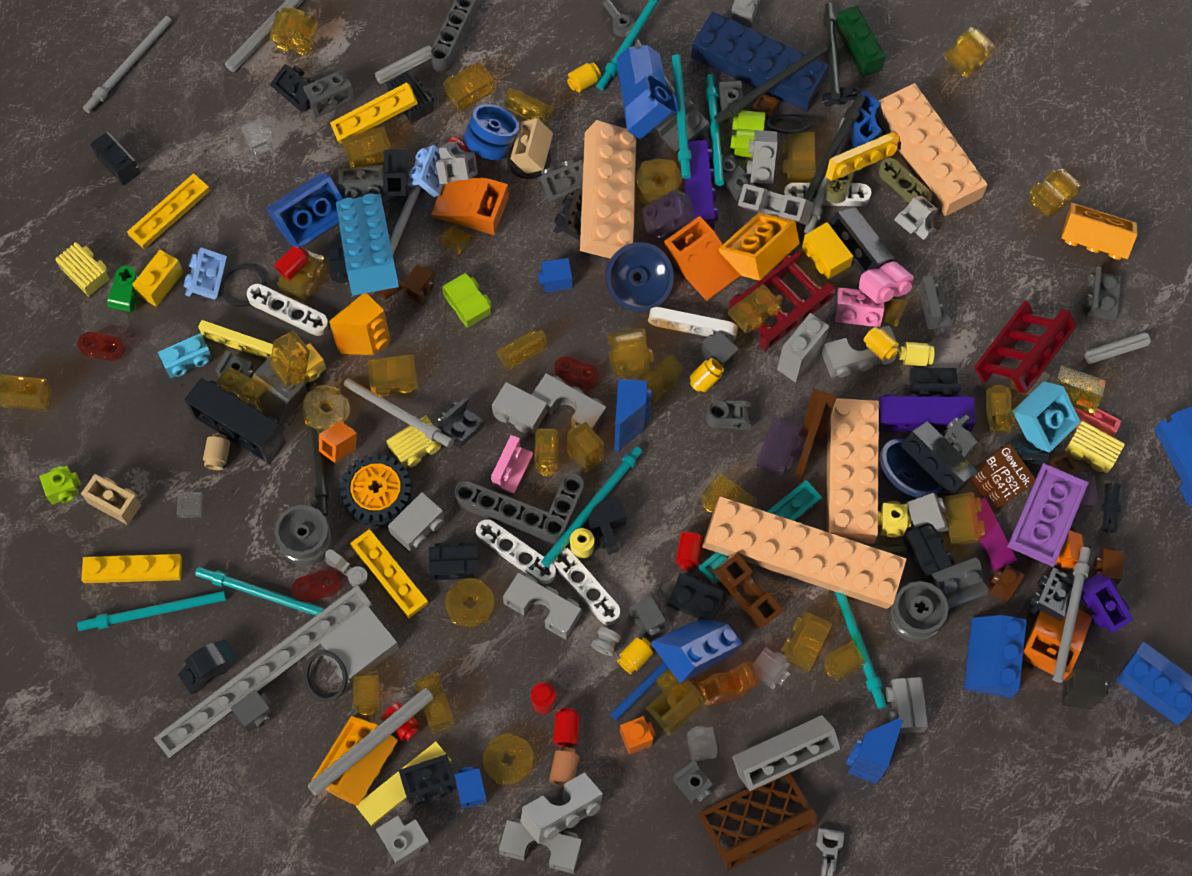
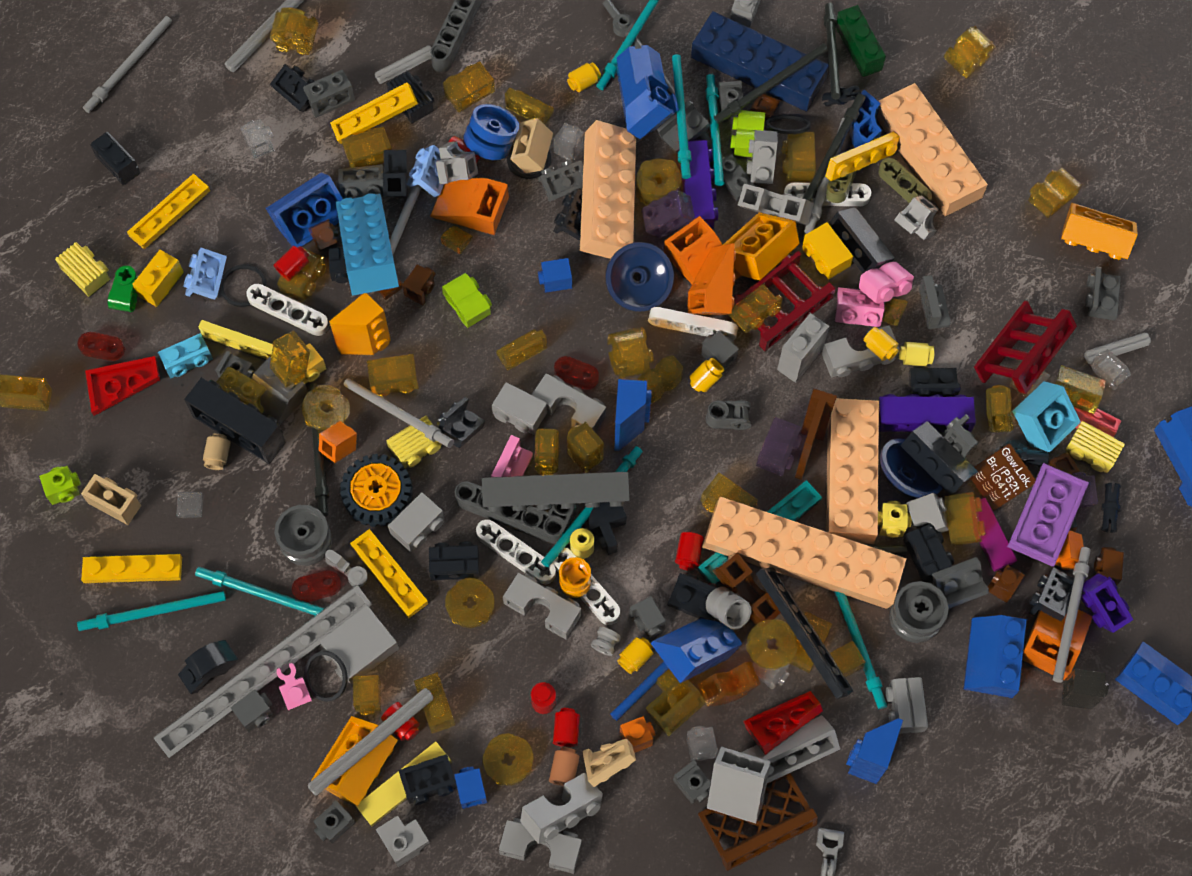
(119, 381): none -> red wing
(294, 690): none -> bright pink plate
(323, 234): none -> reddish brown brick
(342, 824): none -> dark grey brick
(555, 489): none -> dark grey brick
(568, 141): none -> clear brick
(575, 577): none -> light orange wheel
(608, 761): none -> tan wing
(714, 284): none -> orange slope
(728, 607): none -> light grey wheel
(738, 784): none -> light grey brick
(758, 649): none -> clear yellow plate
(782, 721): none -> red wing
(804, 632): none -> black tile
(1110, 369): none -> clear brick

